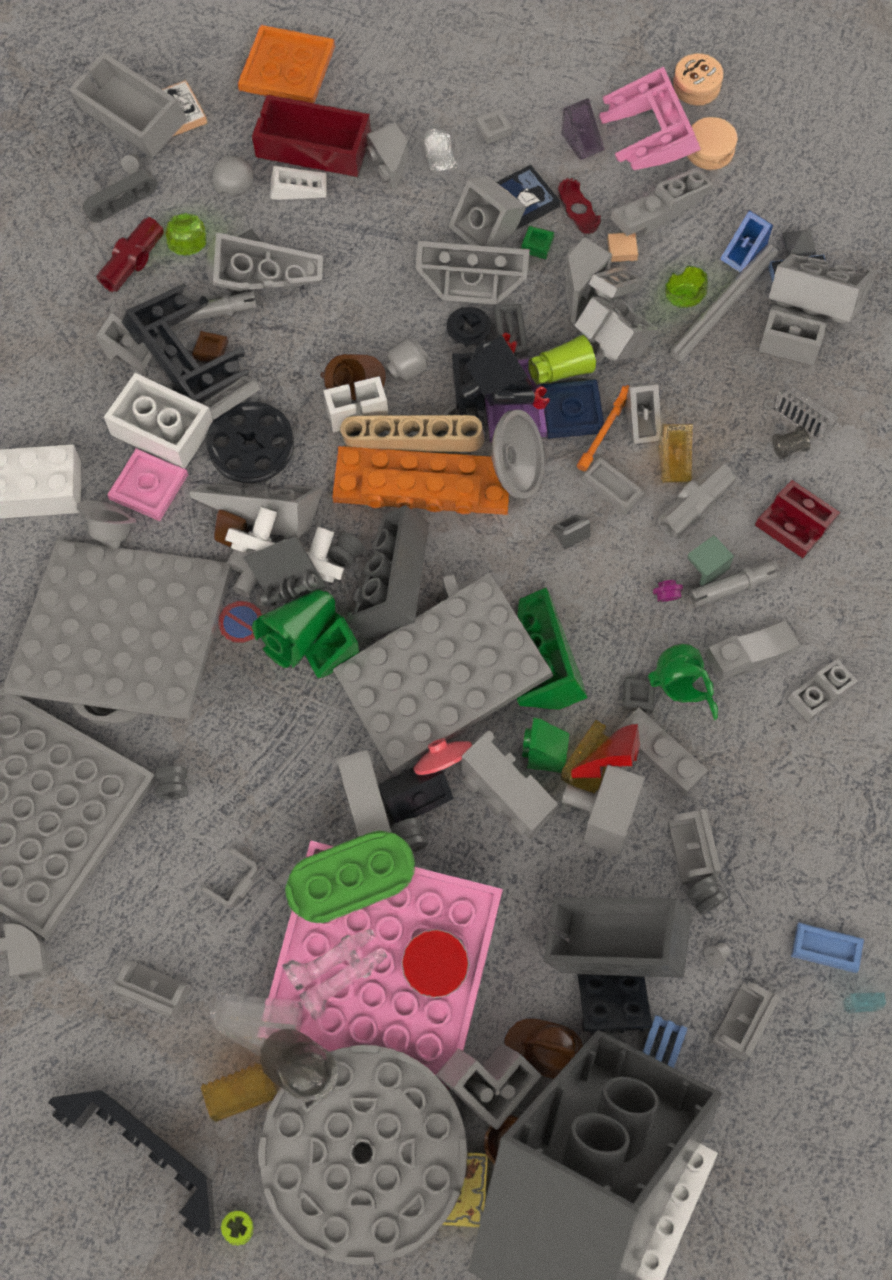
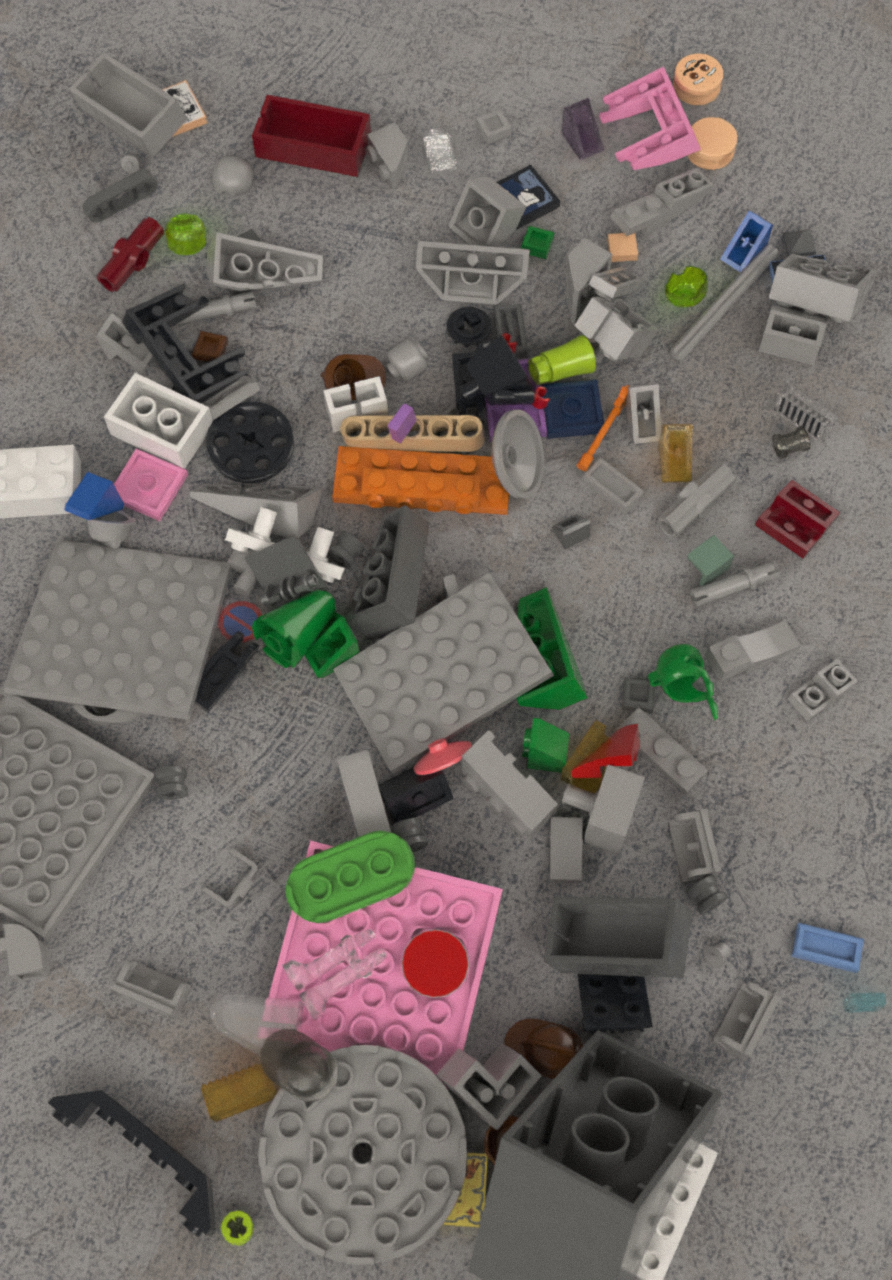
(94, 498): none -> blue slope
(223, 671): none -> black hinge
(225, 521): reddish brown slope -> none
(283, 189): white slope -> none
(286, 64): orange plate -> none
(402, 423): none -> medium lavender tile
(566, 849): none -> light grey tile
(570, 195): dark red piece -> none
(668, 591): magenta plate -> none
(669, 1027): medium blue tile -> none

